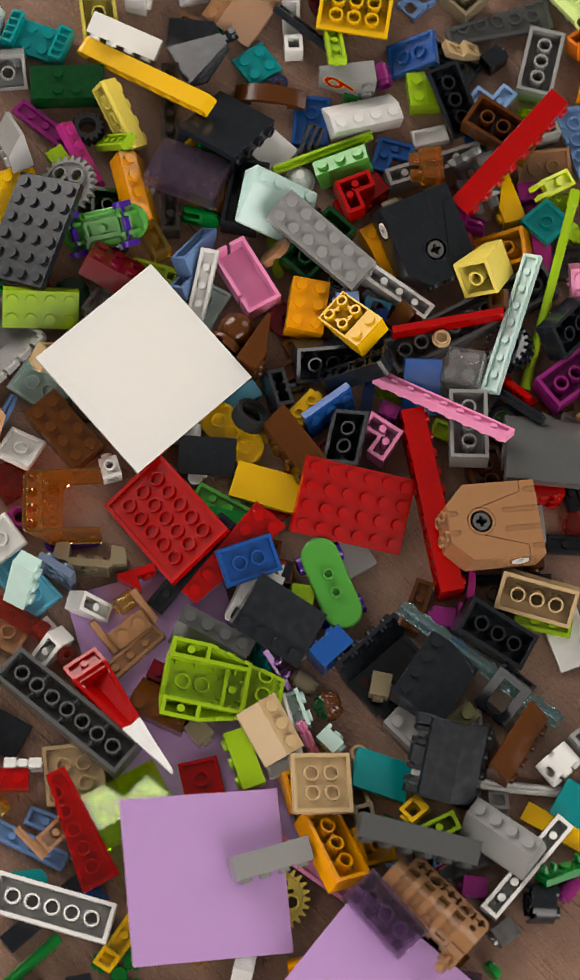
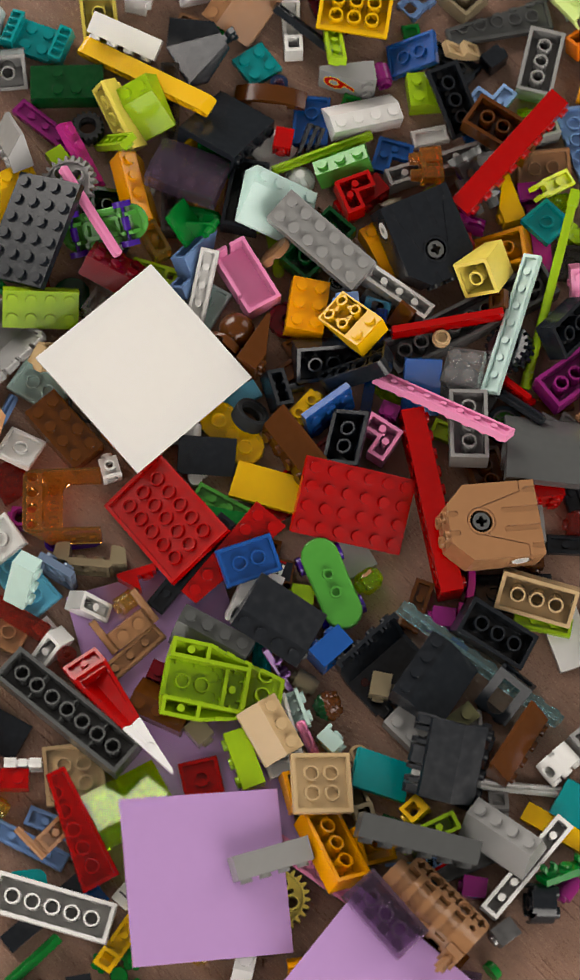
(93, 215): none -> bright pink axle
(120, 897): none -> white tile
(147, 105): none -> lime slope
(187, 225): none -> green plate
(283, 141): none -> red brick
(368, 581): none -> clear neon green head
(410, 30): none -> green tile

